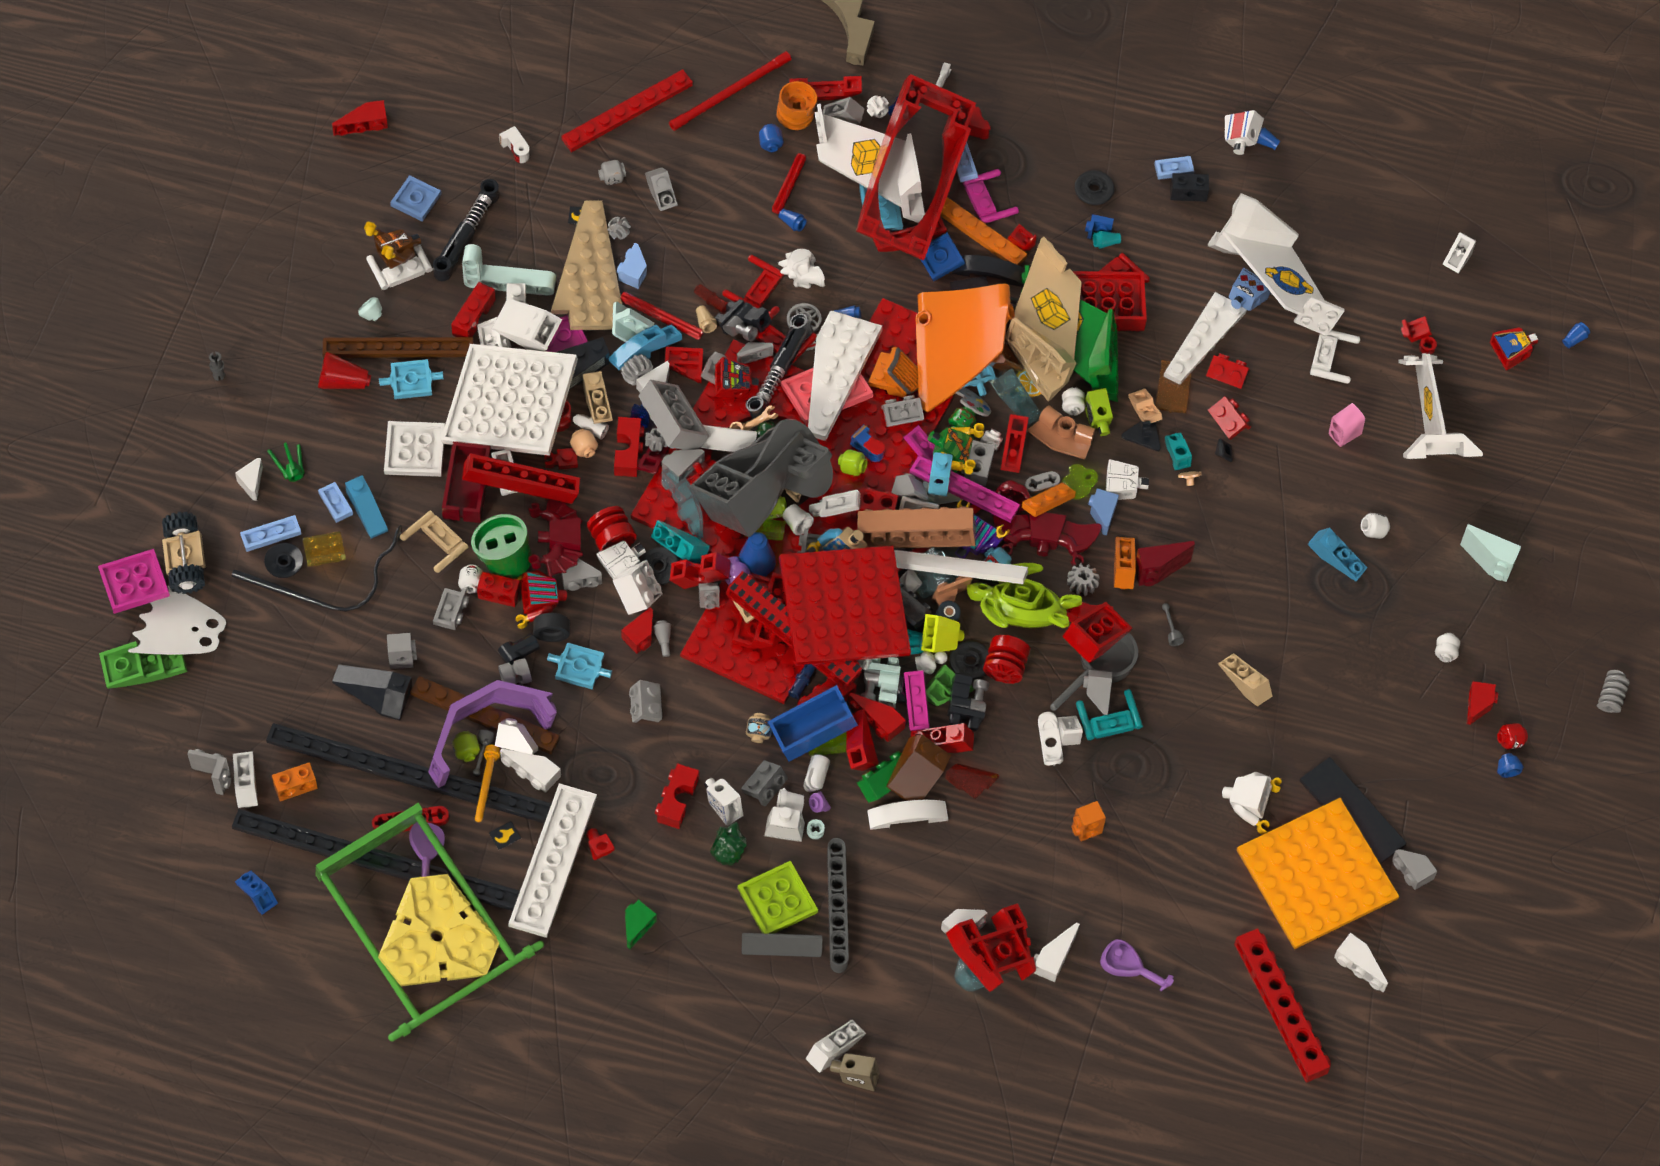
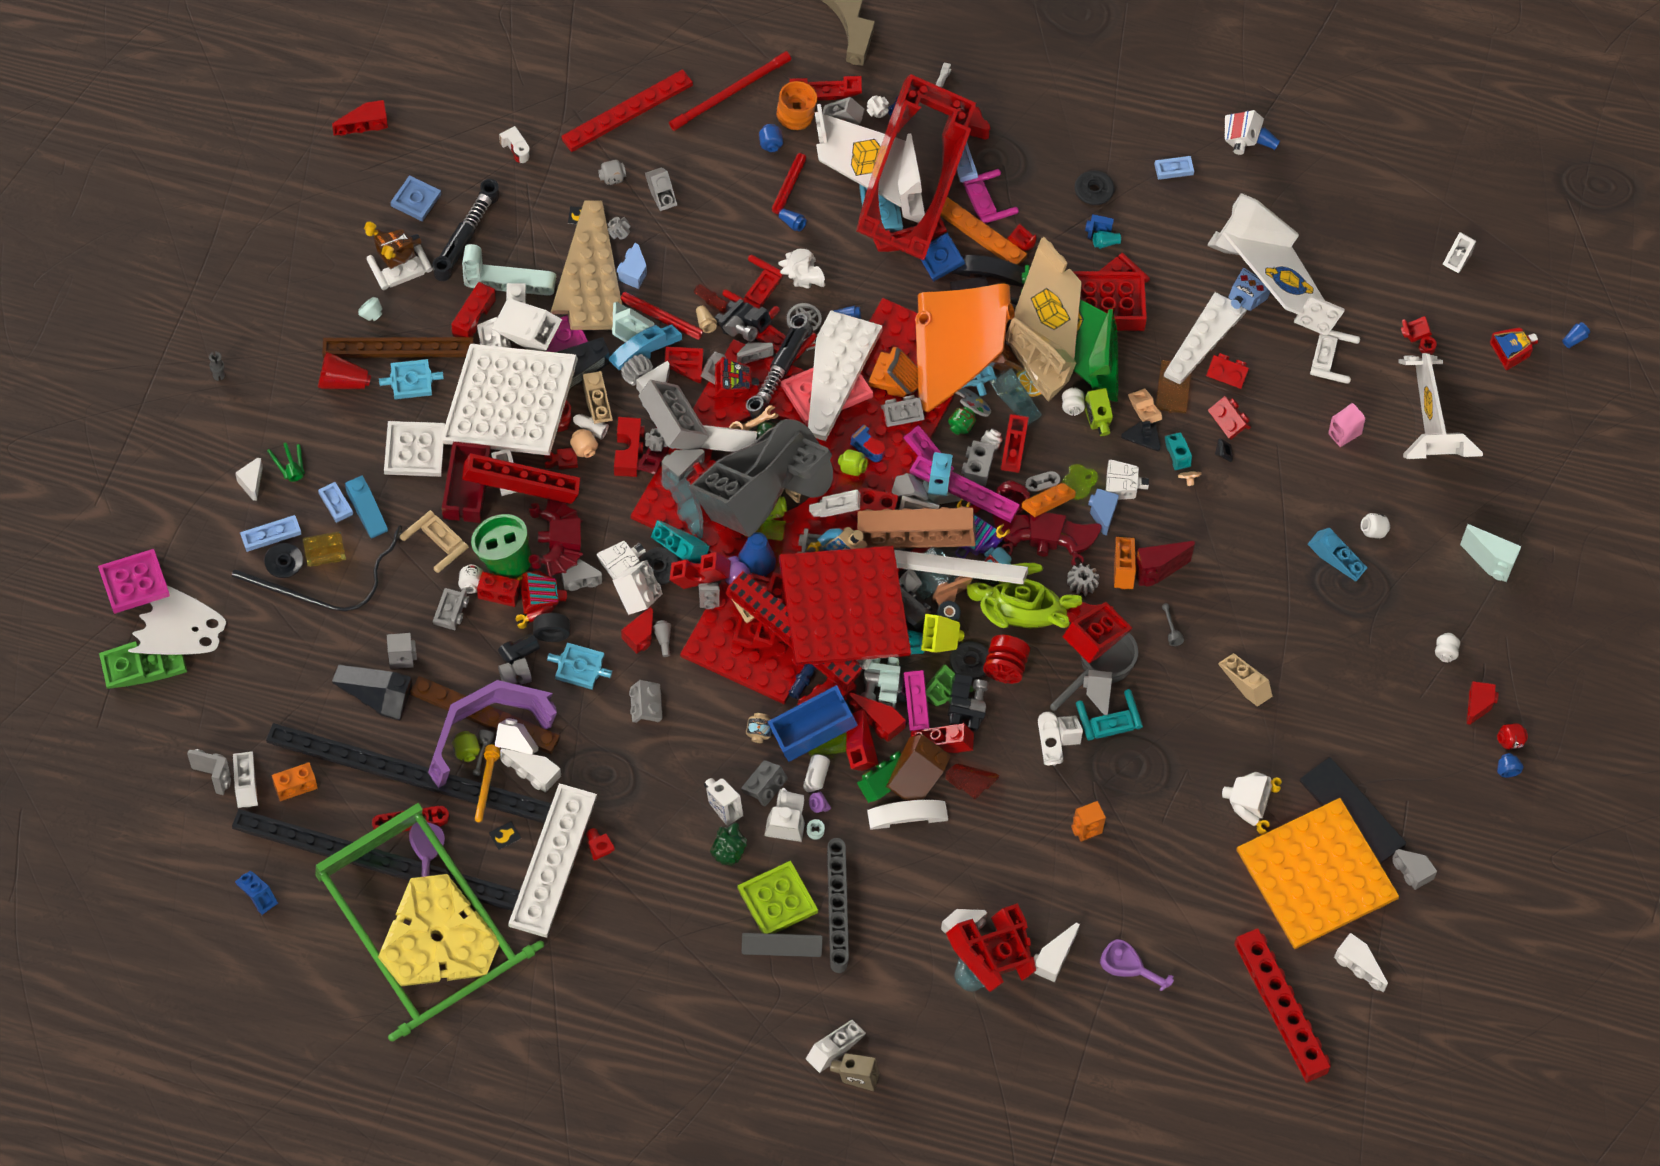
(183, 552): plate -> none
(611, 527): red wheel -> none
(638, 921): green slope -> none
(641, 412): clear blue tile -> none
(682, 780): red arch -> none
(797, 519): white piece -> none
(927, 661): white animal -> none
(957, 443): torso -> none
(1070, 441): nougat panel -> none
(1189, 187): black brick -> none
(1613, 692): light grey piece -> none

